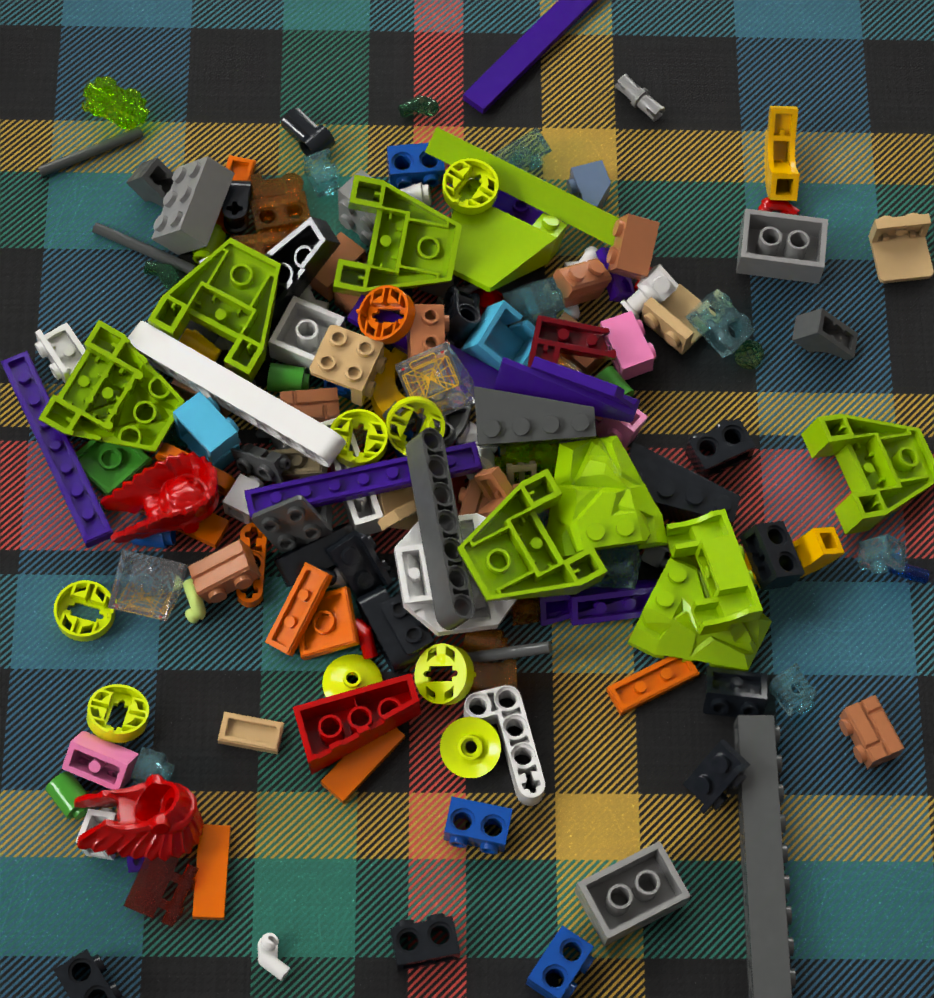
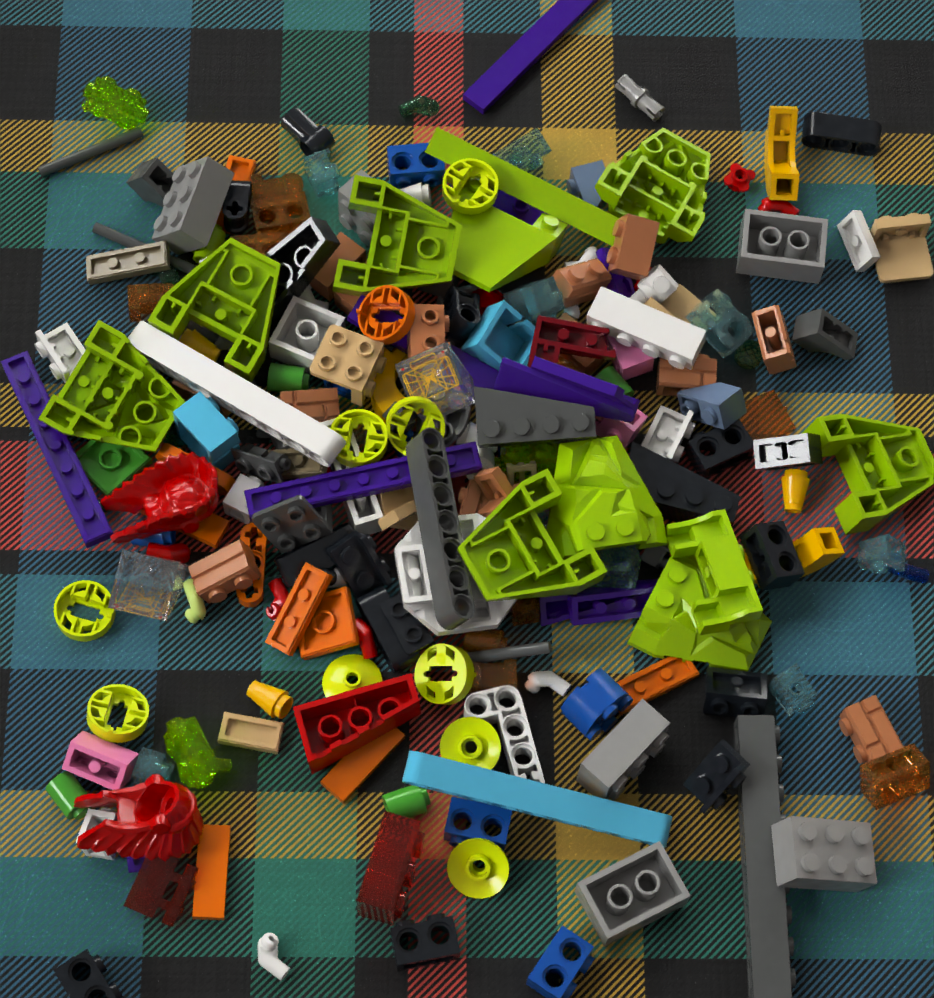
(128, 262): none -> dark tan tile
(144, 298): none -> clear orange leg
(175, 552): none -> red arm
(193, 753): none -> clear neon green brick
(271, 699): none -> yellow cone
(280, 595): none -> red arm
(390, 868): none -> clear red brick
(407, 801): none -> bright green brick
(476, 881): none -> neon yellow dish
(536, 798): none -> medium azure beam
(547, 679): none -> white arm
(596, 704): none -> blue brick
(624, 752): none -> light grey brick
(647, 328): none -> white brick
(660, 183): none -> lime wedge
(668, 433): none -> white bracket
(672, 380): none -> nougat brick
(713, 404): none -> sand blue slope
(736, 184): none -> red plate
(766, 417): none -> clear orange piece
(774, 339): none -> nougat brick
(787, 451): none -> brick
(794, 489): none -> yellow cone
(823, 854): none -> light grey brick
(841, 133): none -> black beam
(858, 241): none -> white plate
(894, 776): none -> clear orange brick

